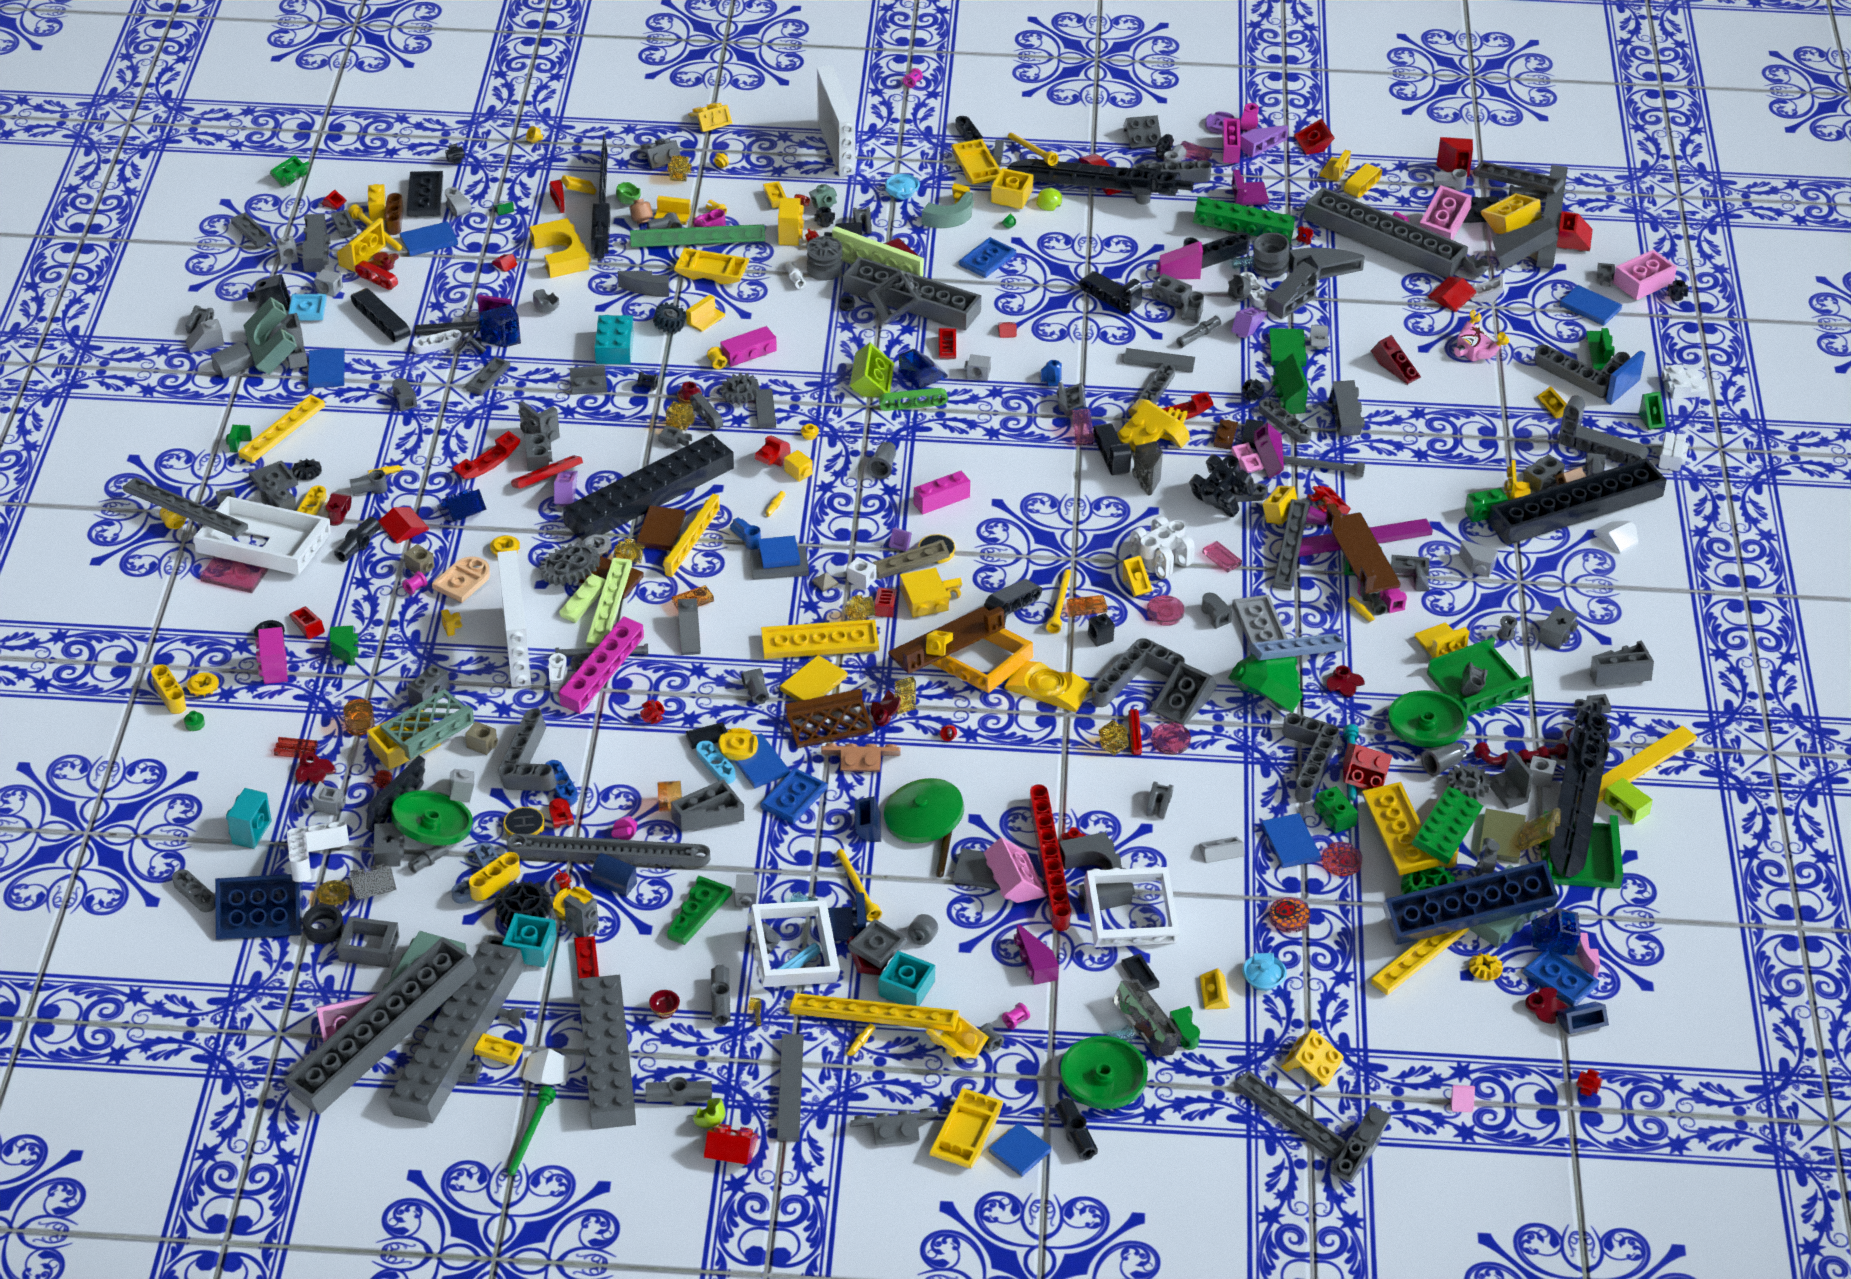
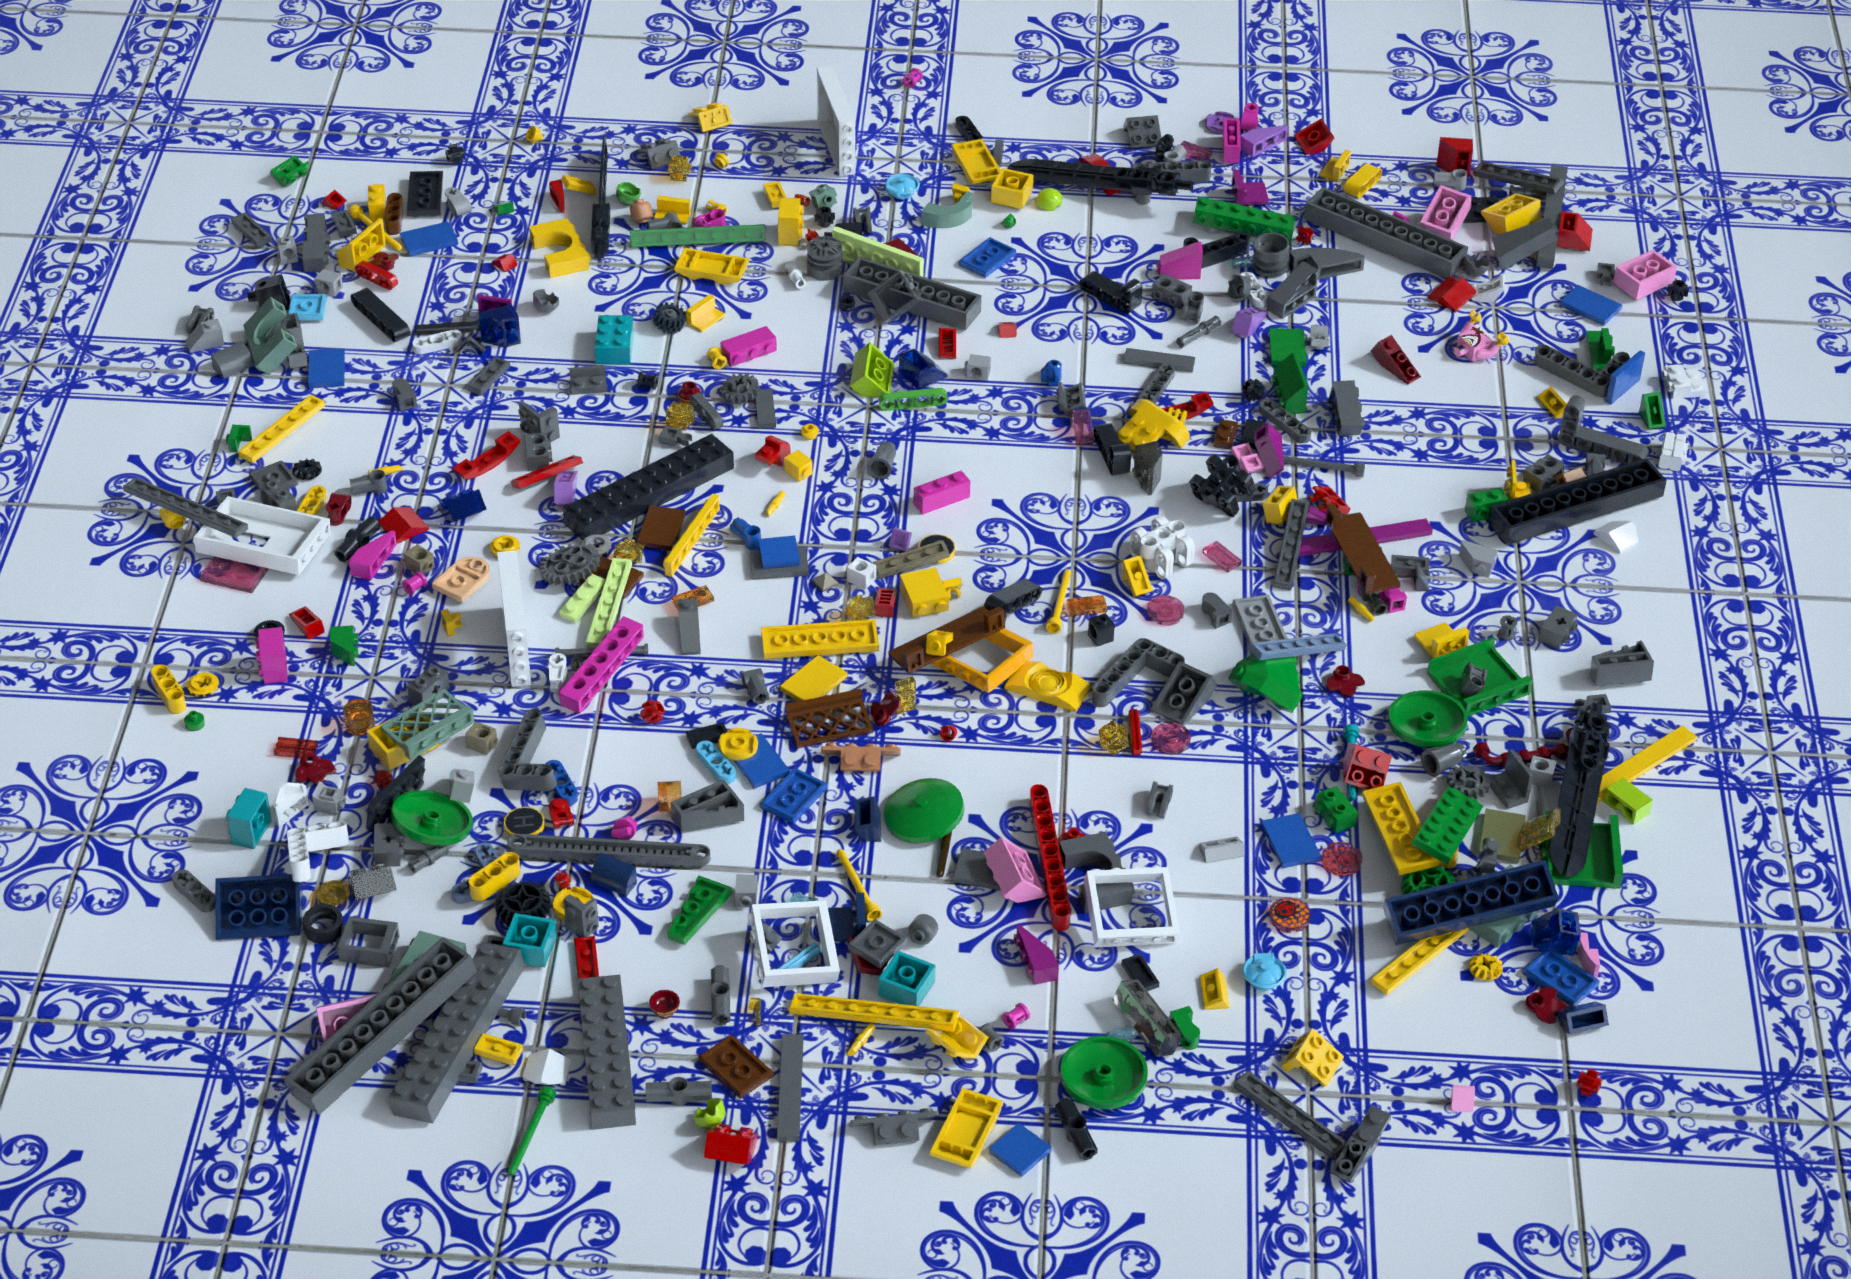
(289, 801): none -> white slope
(371, 557): none -> dark pink slope
(644, 283): dark grey slope -> none
(736, 1066): none -> reddish brown tile
(1049, 157): yellow piece -> none
(1324, 740): dark grey beam -> none

